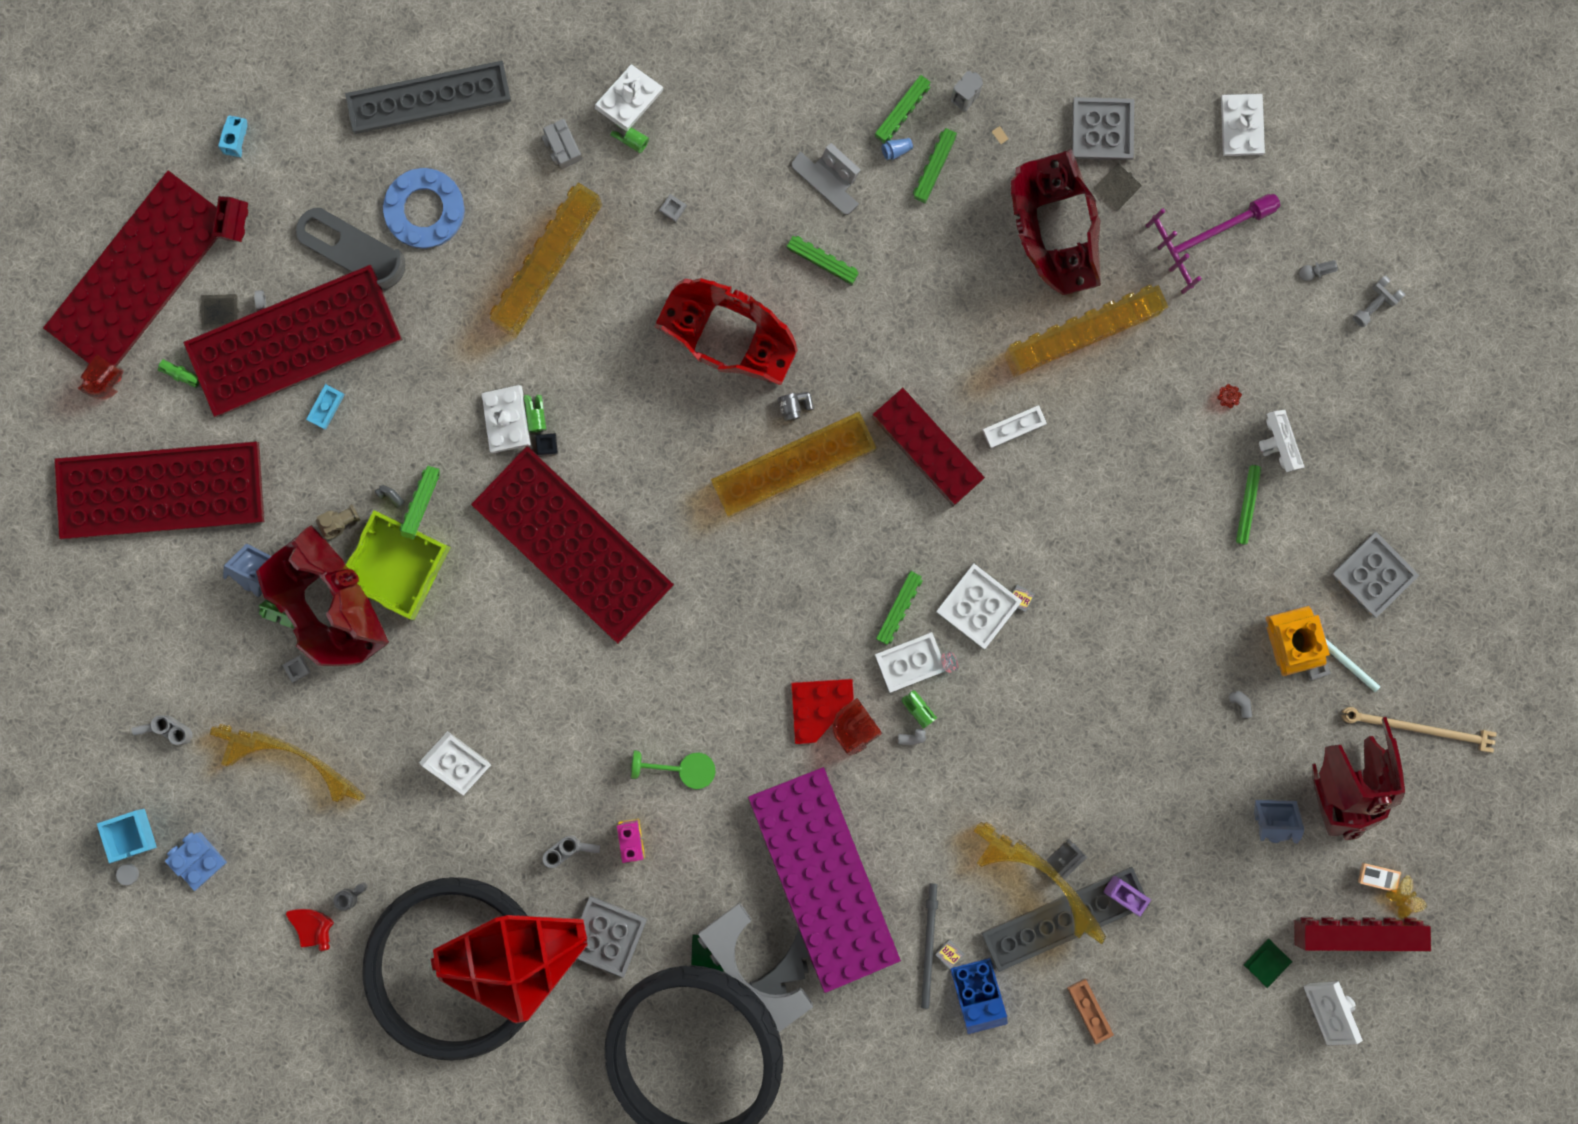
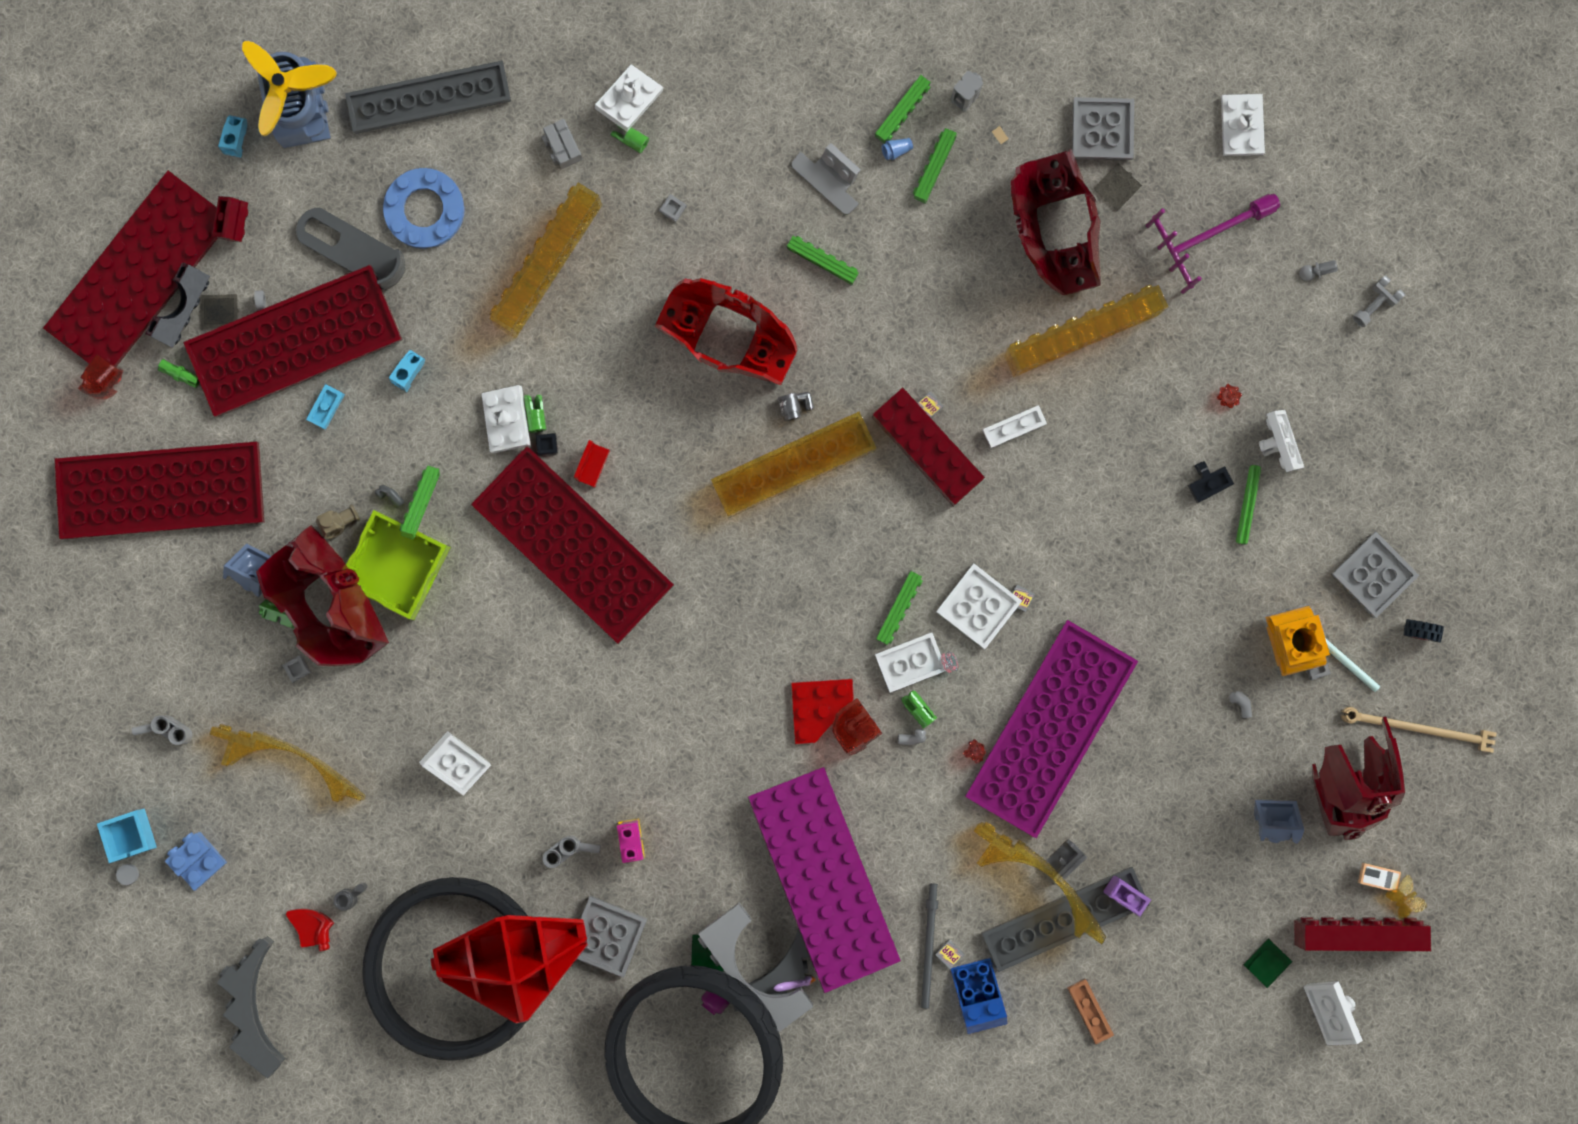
(191, 284): none -> black arch
(241, 983): none -> dark grey arch
(291, 96): none -> brick
(407, 370): none -> medium azure leg
(591, 464): none -> red panel
(695, 769): bright green piece -> none
(714, 1003): none -> magenta head
(794, 984): none -> lavender piece
(930, 404): none -> tile
(975, 751): none -> clear red plant
(1051, 728): none -> magenta plate
(1209, 483): none -> black plate
(1423, 630): none -> black wheel

